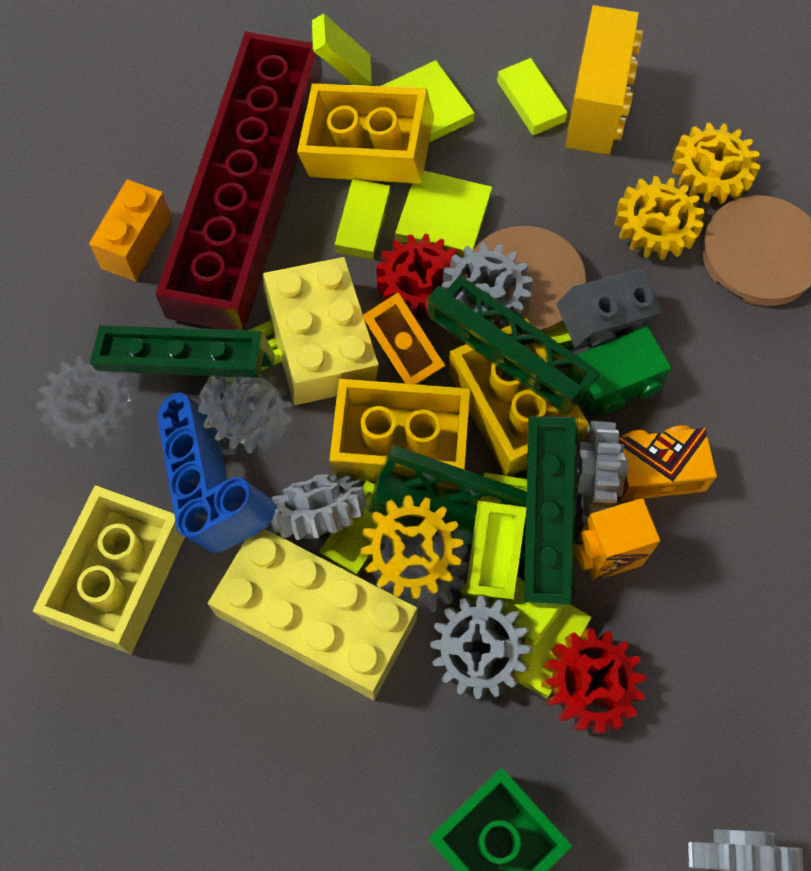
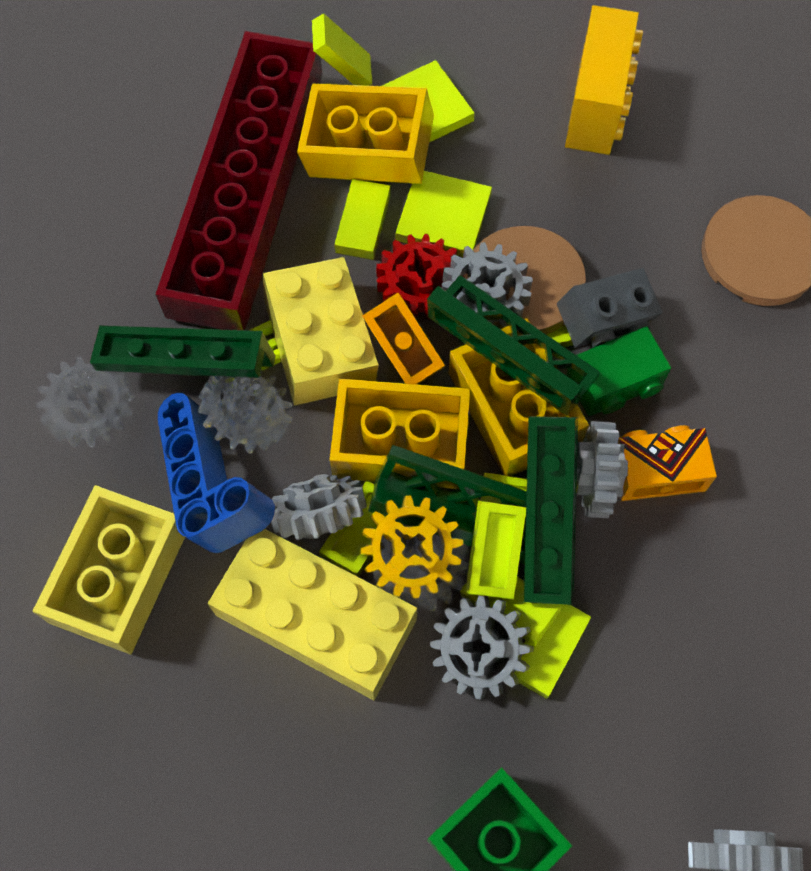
(131, 230): light orange brick -> none
(532, 96): neon yellow tile -> none
(608, 692): red gear -> none
(616, 540): light orange brick -> none
(659, 217): yellow gear -> none
(715, 163): yellow gear -> none

